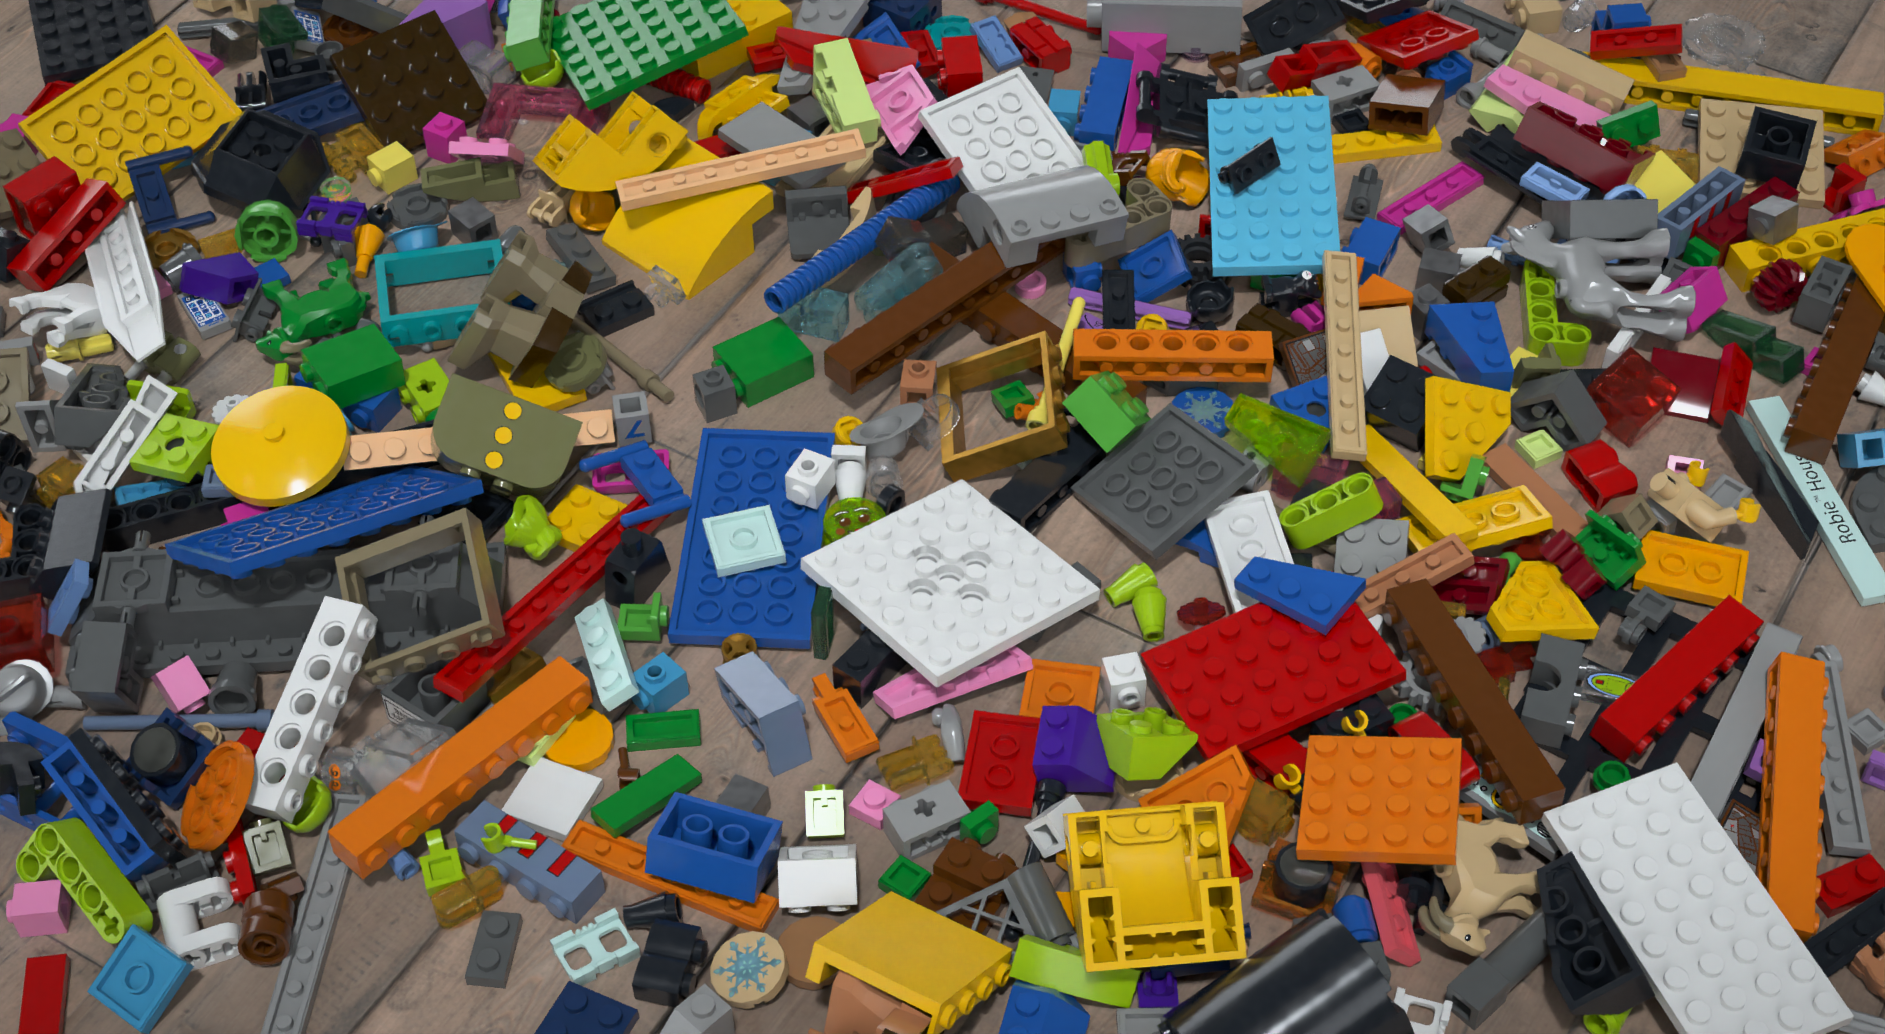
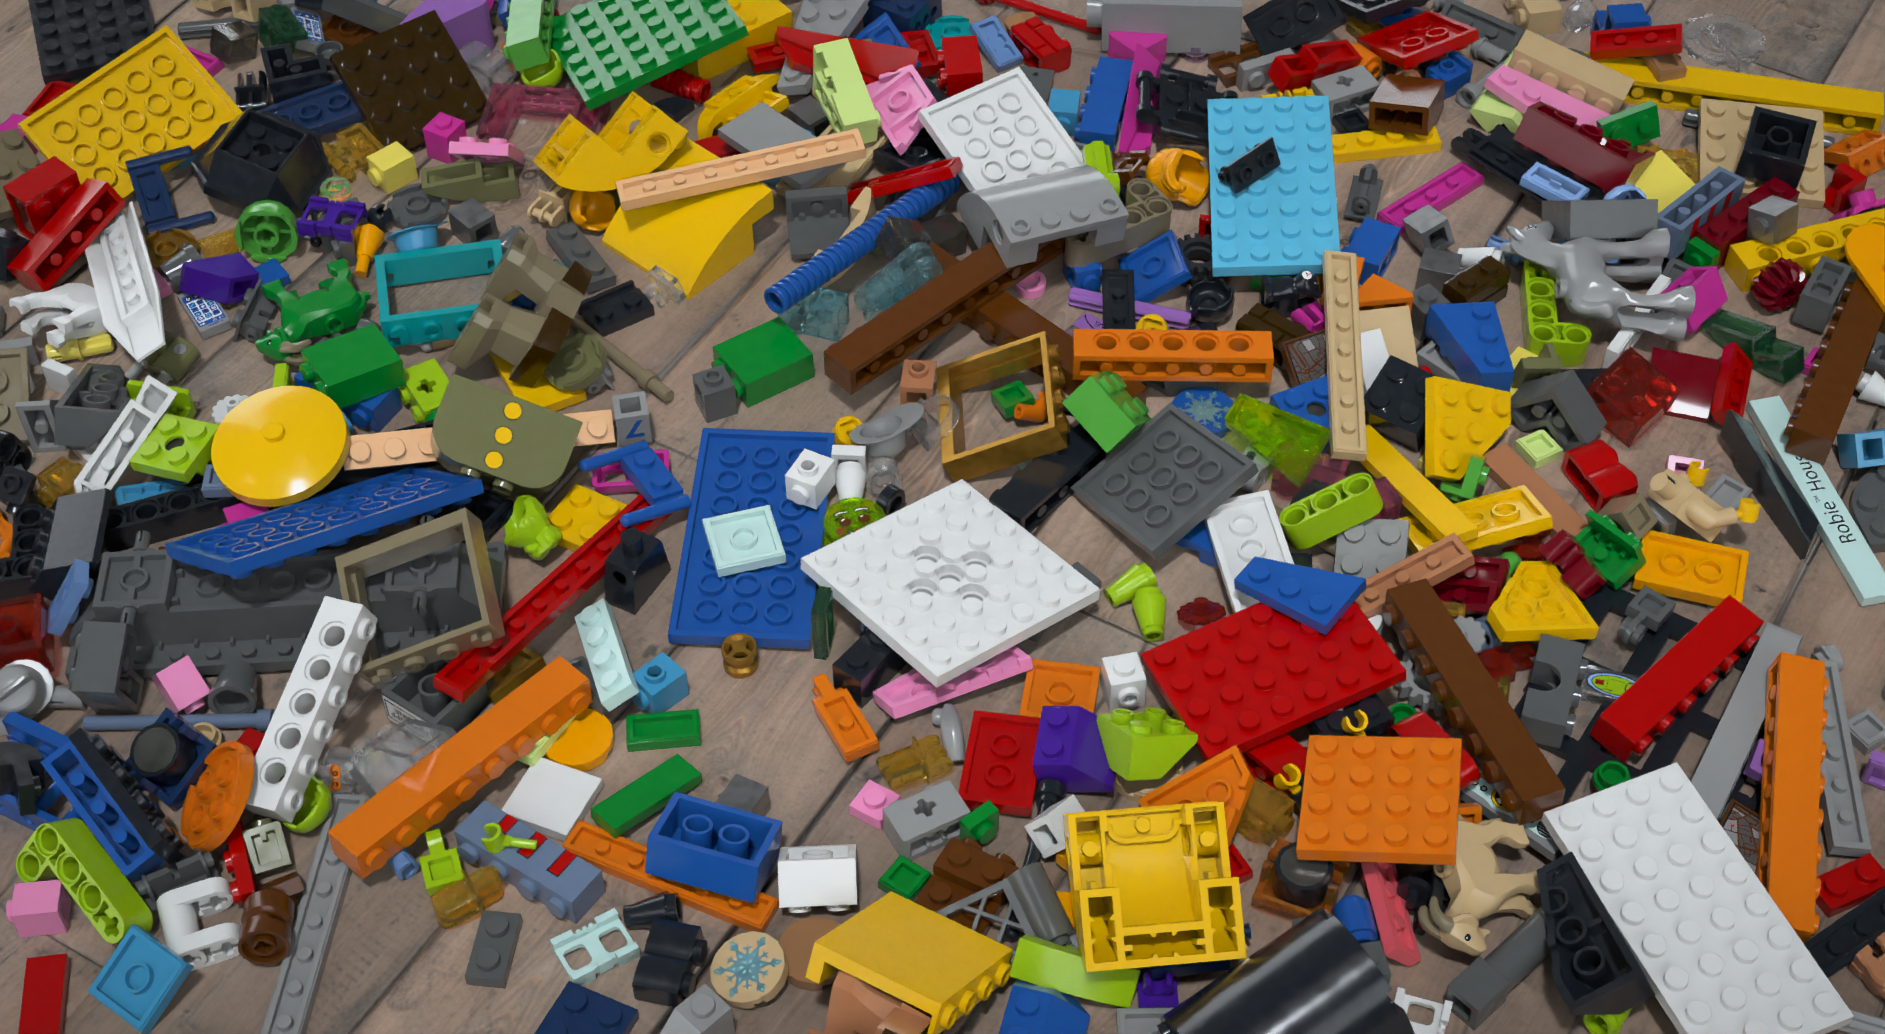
(625, 773): reddish brown hand -> none
(643, 620): bright green bracket -> none
(768, 709): sand blue wedge -> none
(824, 812): bracket -> none
(1038, 416): light yellow piece -> none

